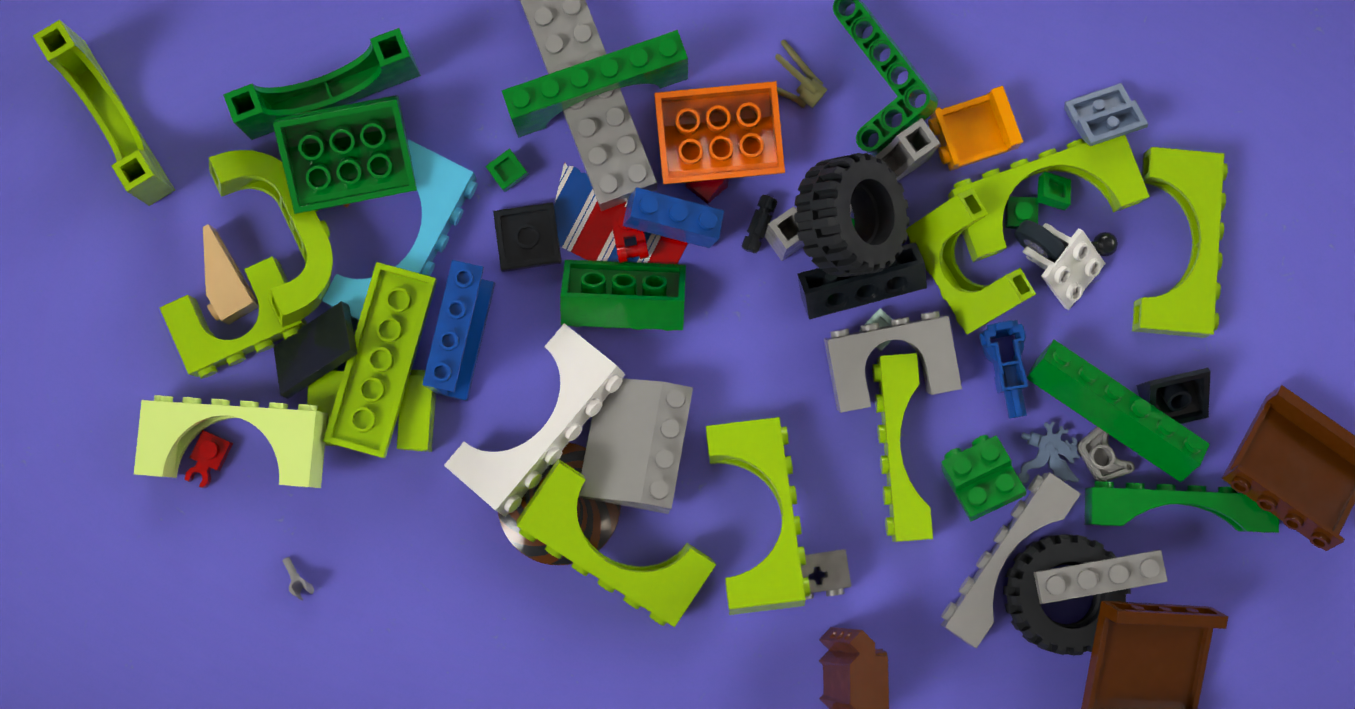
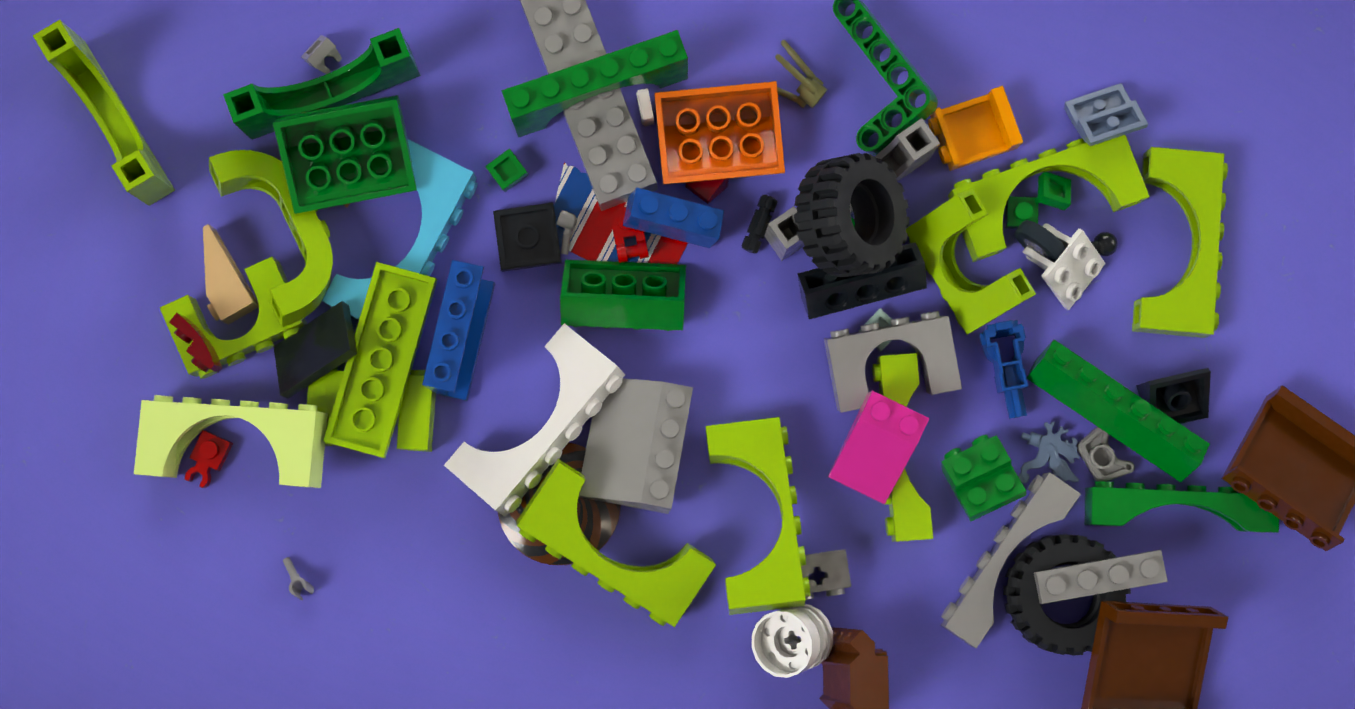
(201, 349): none -> dark red slope
(318, 51): none -> light grey tile
(568, 221): none -> light grey hand
(645, 107): none -> white tile
(777, 643): none -> white wheel
(878, 446): none -> dark pink slope

